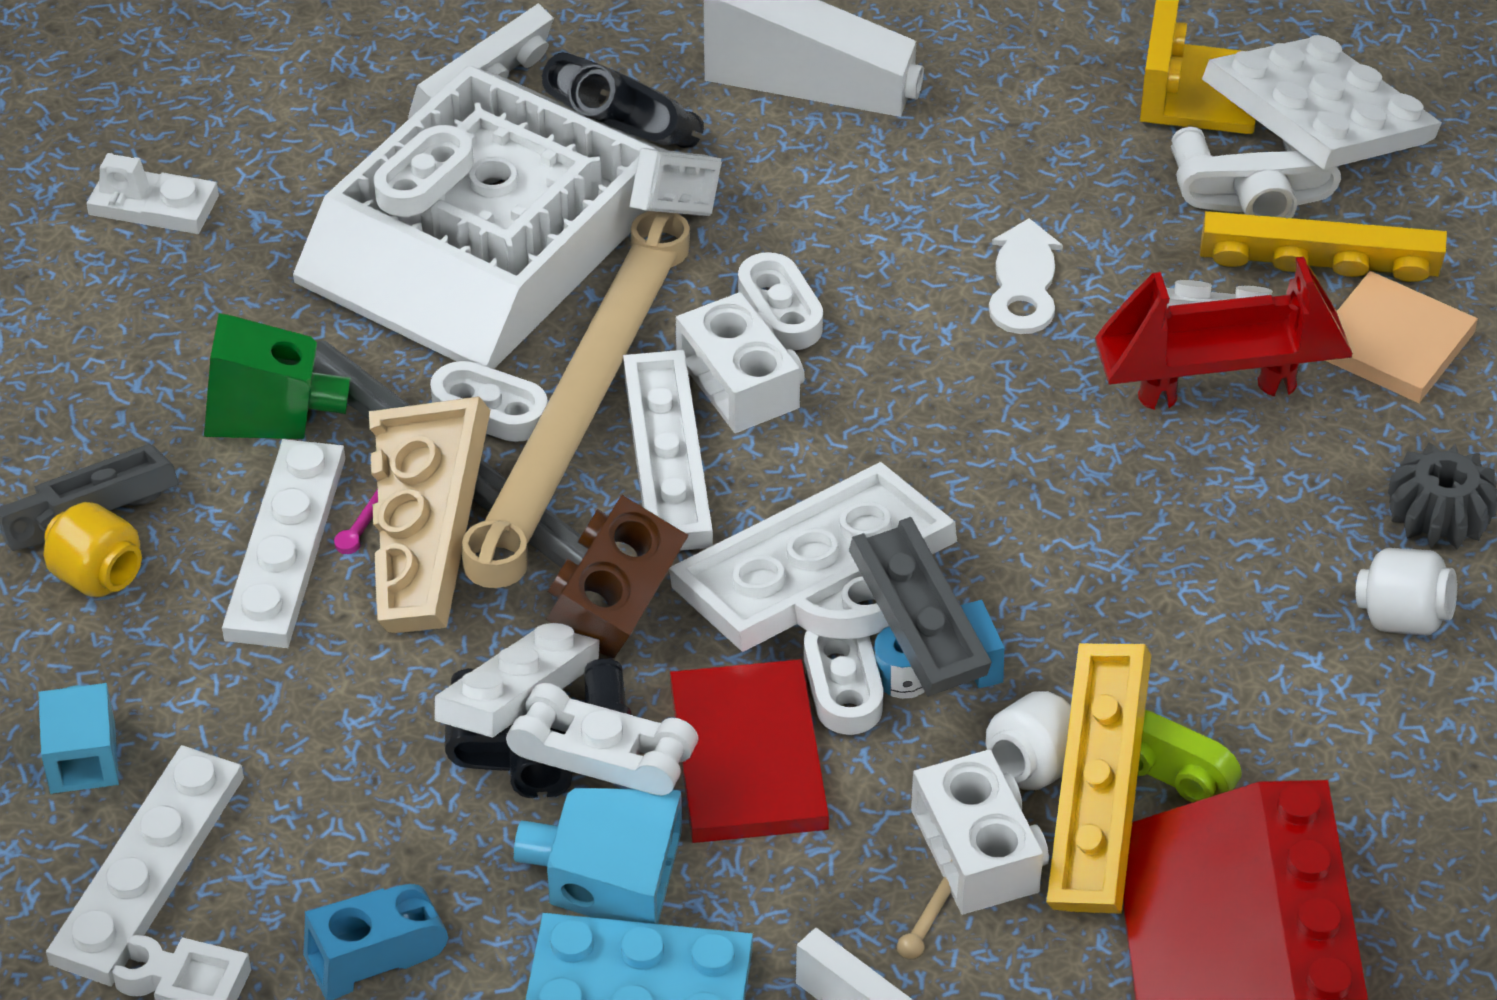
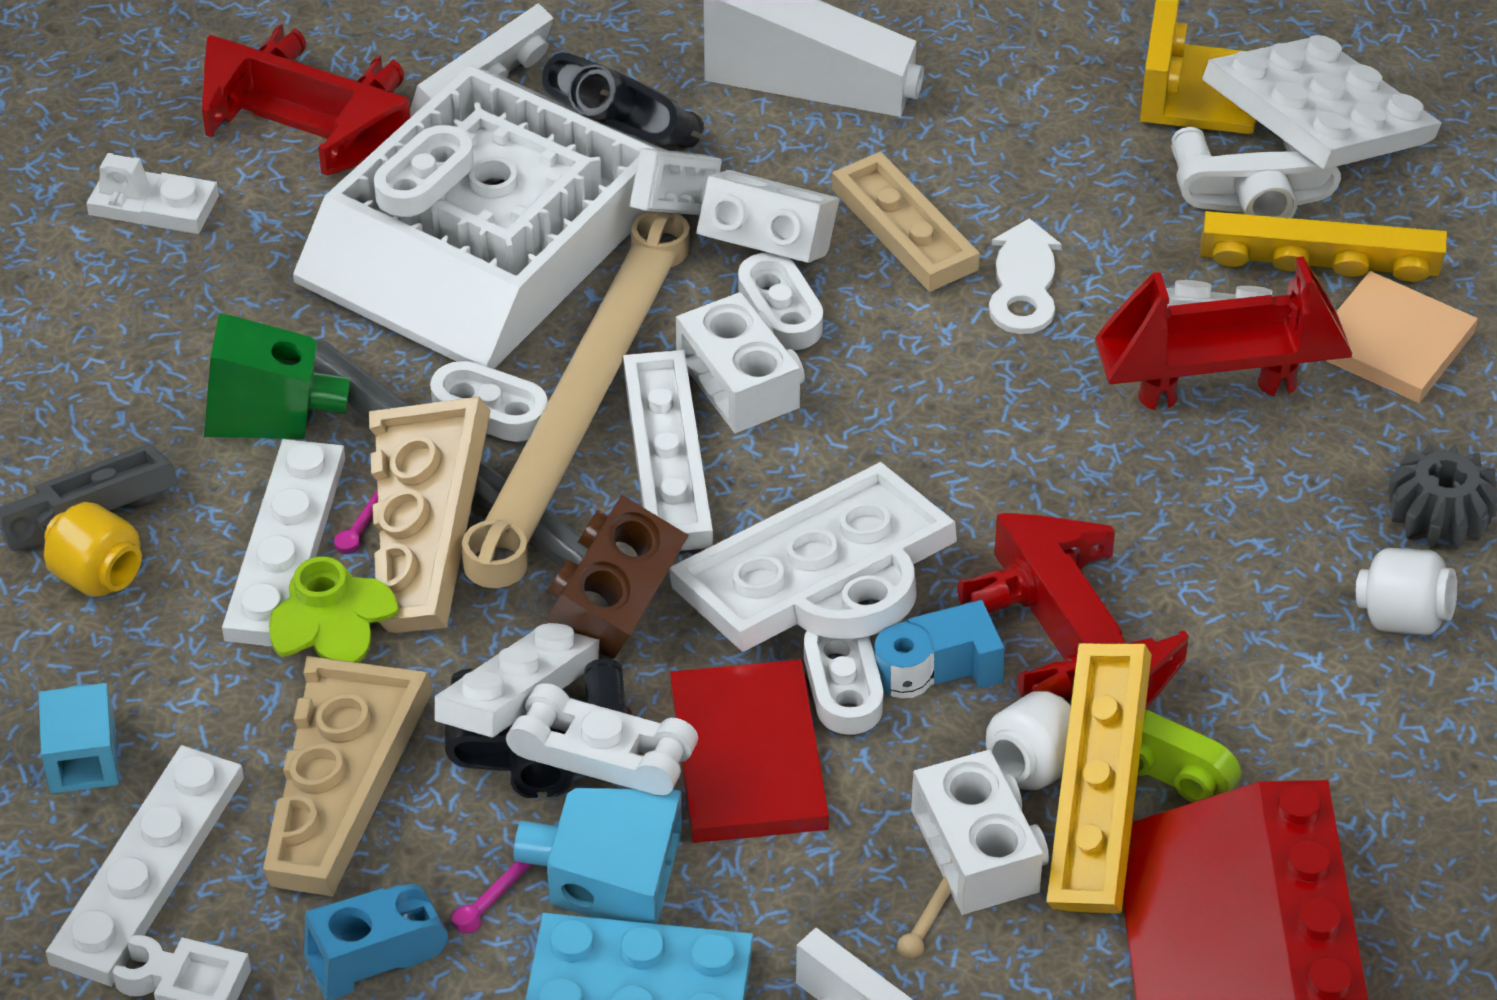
(272, 85): none -> red hose
(330, 612): none -> lime plate
(341, 760): none -> tan wing
(467, 917): none -> dark pink hinge
(767, 216): none -> white brick
(905, 221): none -> tan plate
(920, 607): dark grey hinge -> none
(1048, 578): none -> red hose

